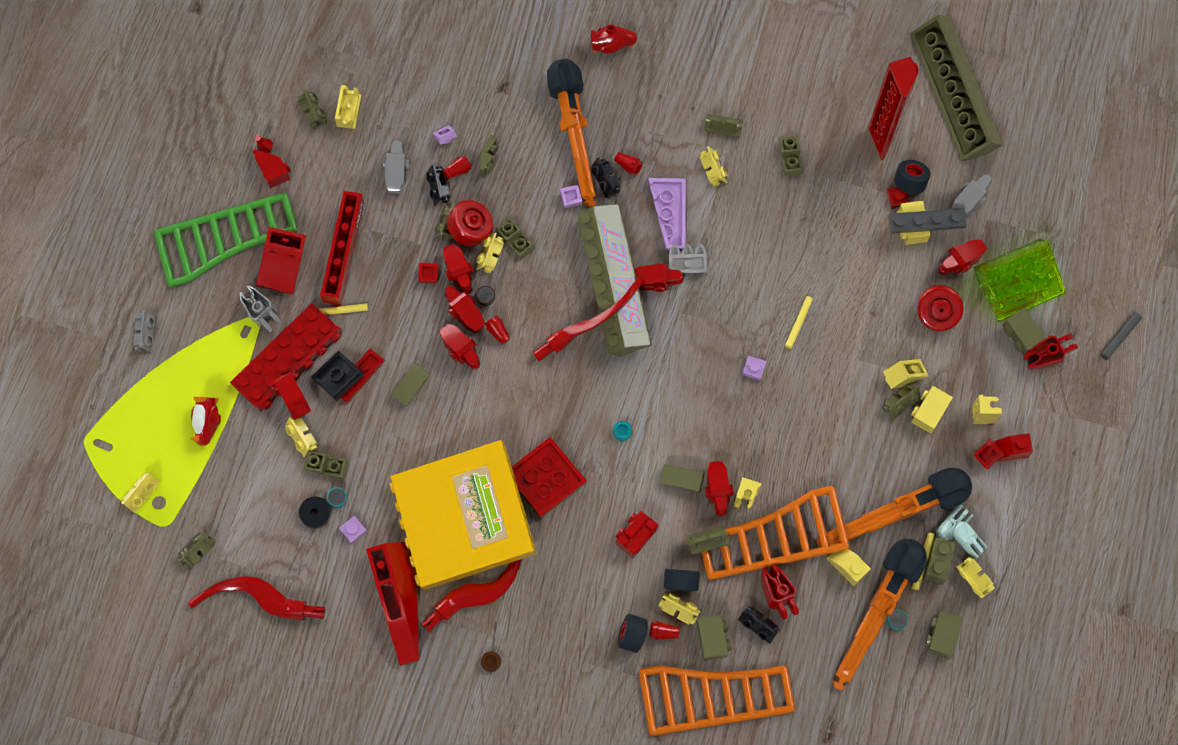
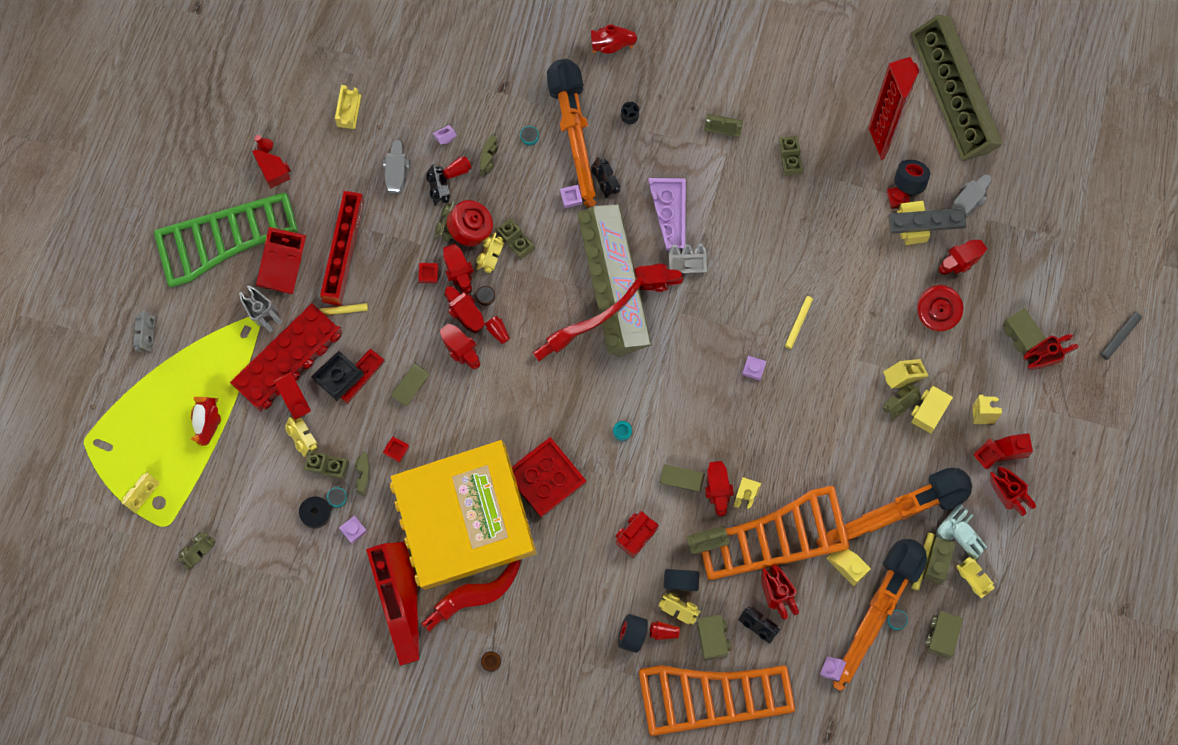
(266, 596): red animal -> none
(309, 102): olive hinge -> none
(363, 468): none -> olive slope
(396, 449): none -> red plate
(529, 135): none -> tile
(627, 109): none -> black wheel
(628, 163): red cone -> none
(718, 172): light yellow hinge -> none
(832, 668): none -> lavender plate
(1011, 490): none -> red hinge
(1020, 279): clear neon green slope -> none

